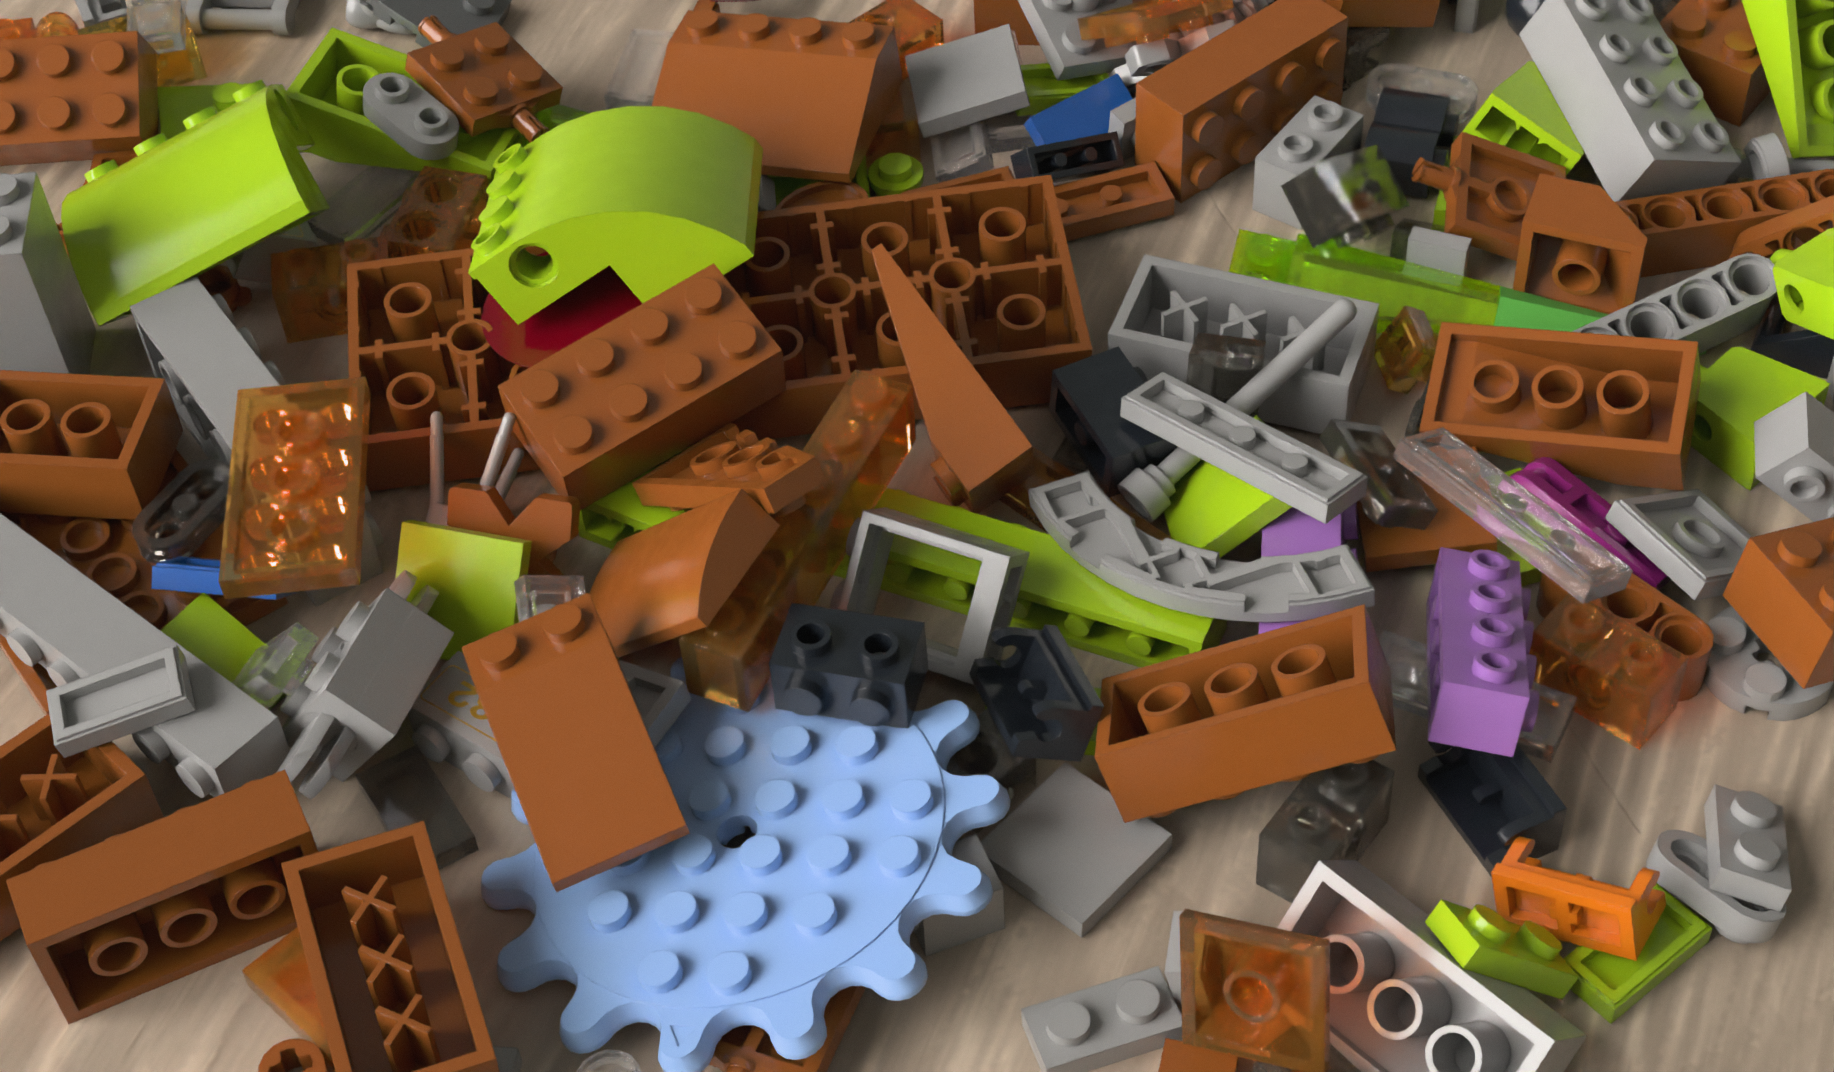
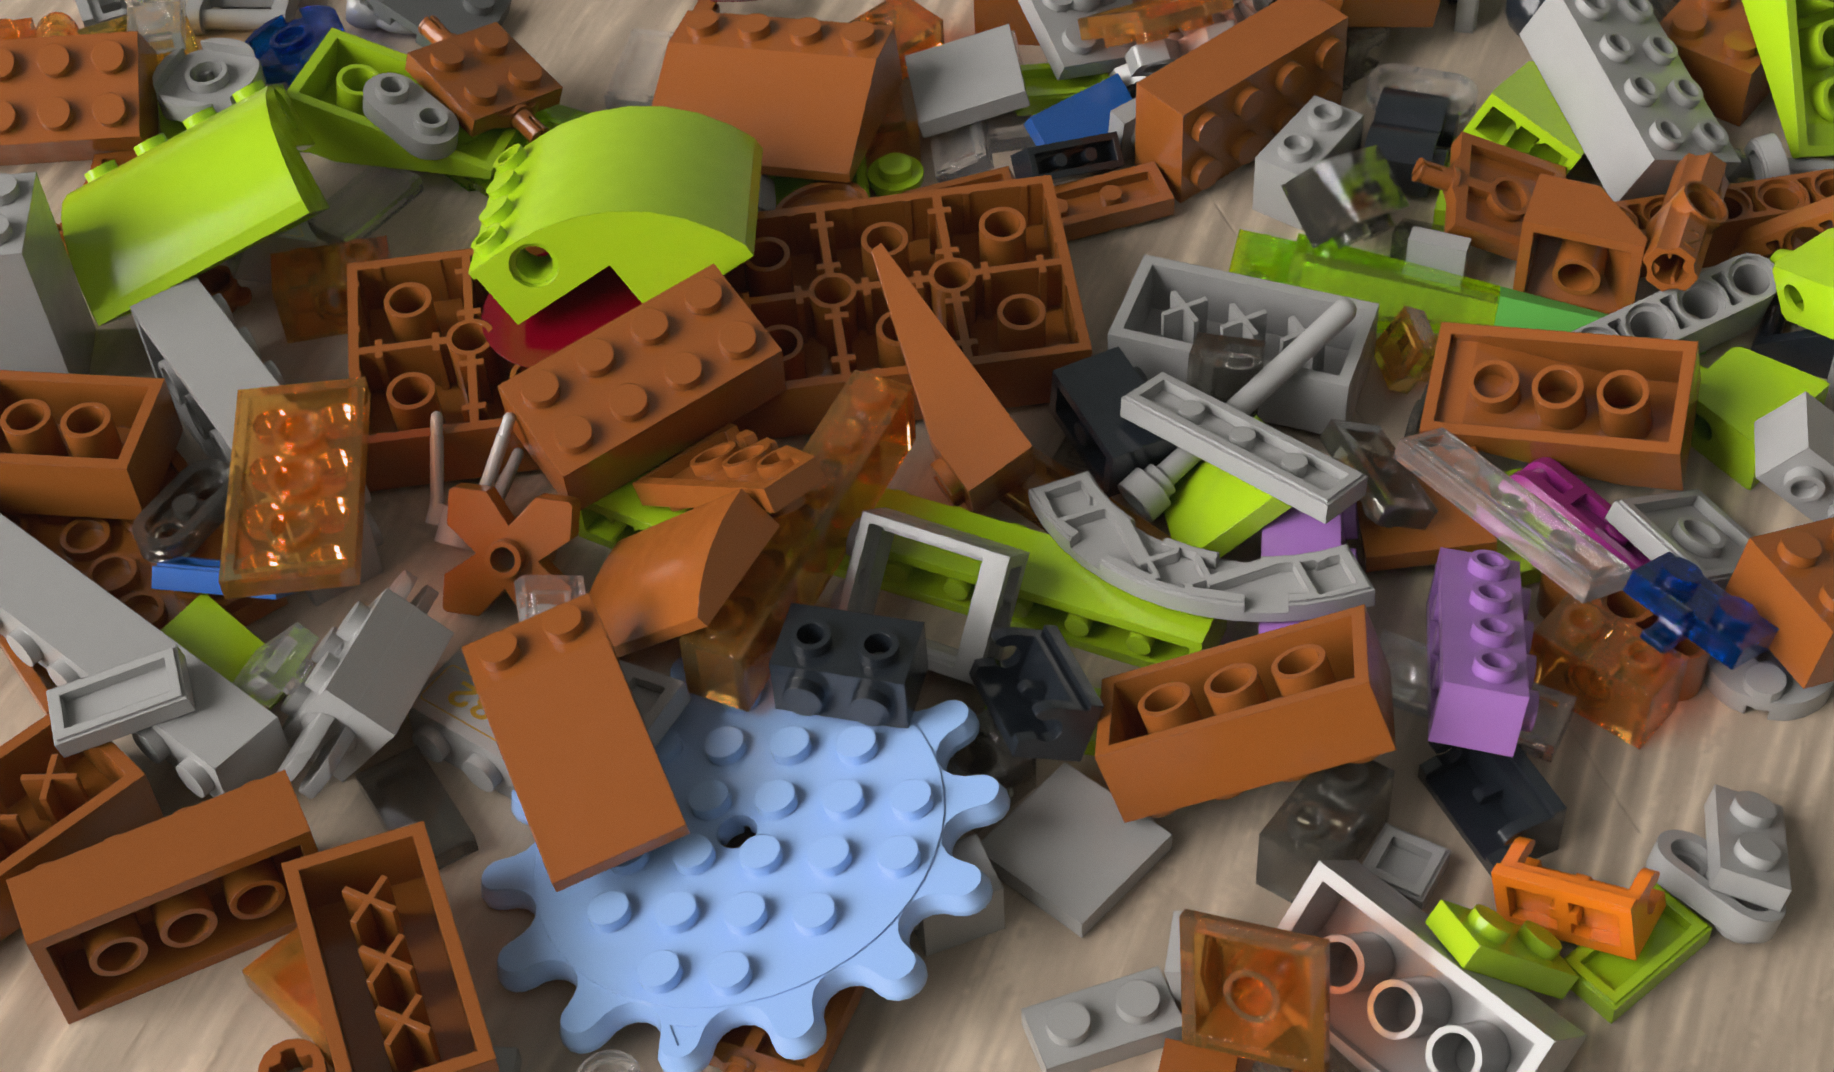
(204, 77): none -> light grey plate
(288, 46): none -> clear blue plate
(438, 213): clear orange brick -> none
(470, 573): lime tile -> none
(1408, 863): none -> light grey tile
(1686, 222): none -> dark orange piece
(1697, 610): none -> clear blue plate

